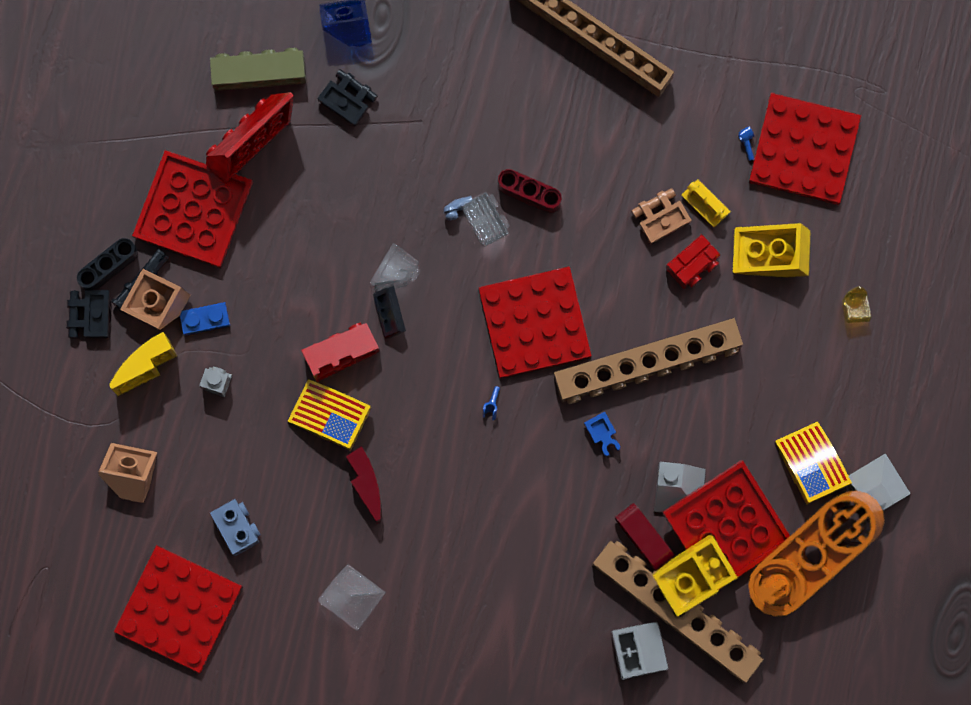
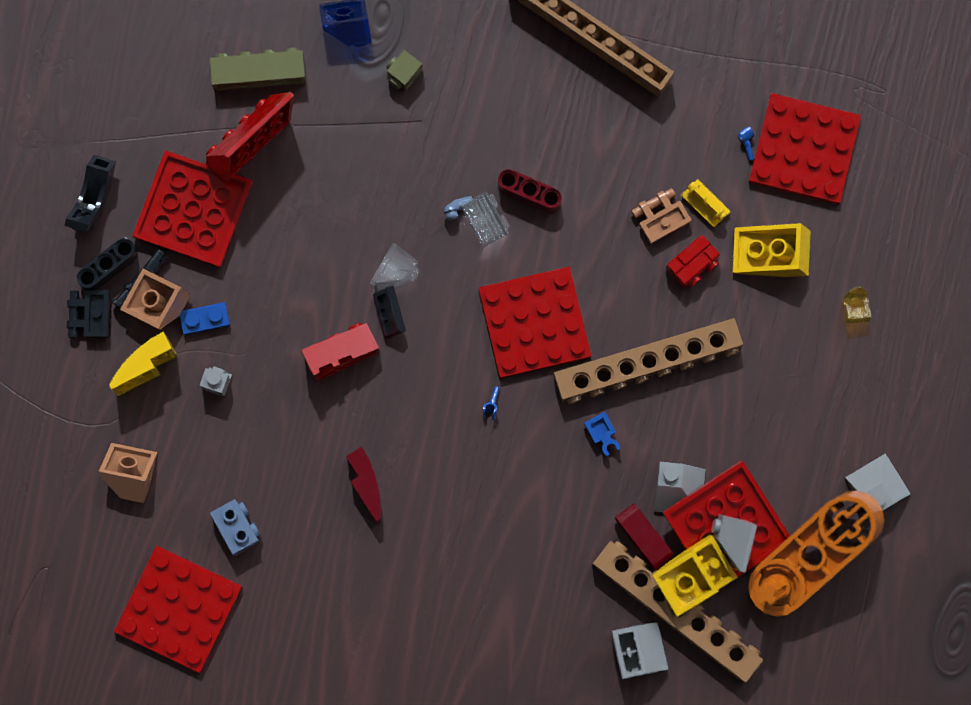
(93, 194): none -> black arch
(329, 414): slope -> none
(342, 102): black plate -> none
(351, 597): clear slope -> none
(403, 70): none -> olive brick
(734, 539): none -> light grey slope
(813, 462): slope -> none

